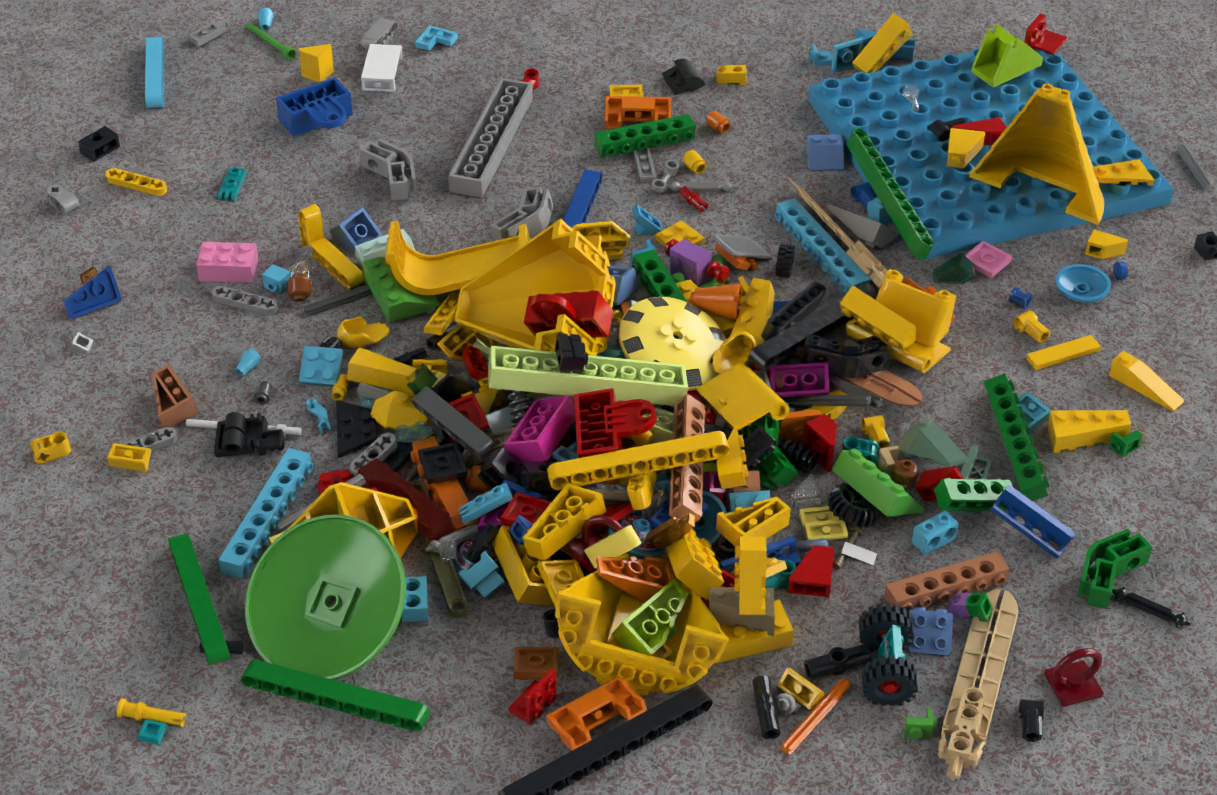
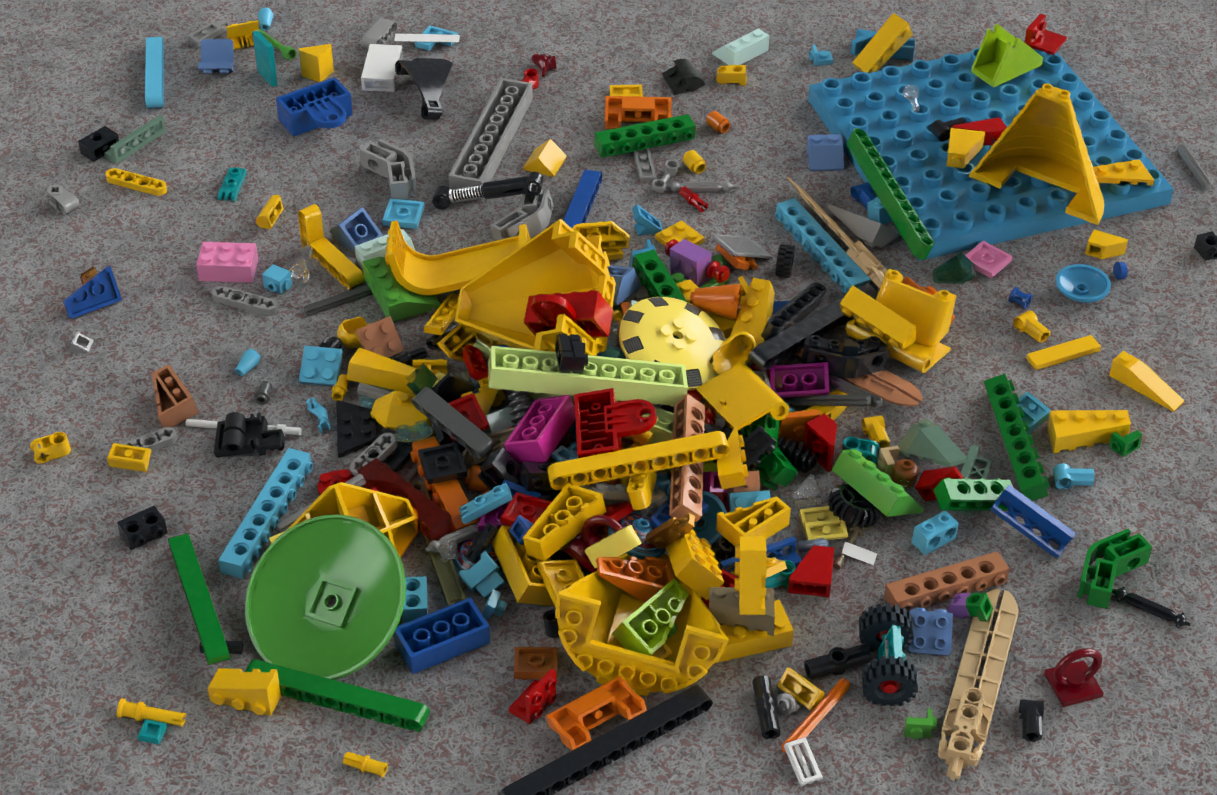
(136, 140): none -> sand green fence
(142, 527): none -> black brick
(216, 56): none -> medium blue bracket
(242, 32): none -> yellow hinge
(246, 690): none -> yellow wedge
(265, 58): none -> teal tile
(270, 212): none -> yellow brick
(299, 287): dark orange head -> none
(365, 763): none -> yellow axle
(380, 338): none -> nougat plate
(405, 211): none -> medium azure plate
(427, 37): none -> white sticker
(430, 79): none -> black panel
(441, 635): none -> blue brick
(490, 190): none -> black piece
(494, 605): none -> medium azure tile
(544, 62): none -> dark red animal
(545, 159): none -> yellow slope
(744, 48): none -> light aqua slope
(809, 779): none -> white tile
(845, 54): medium azure slope -> none
(1067, 477): none -> medium azure piece

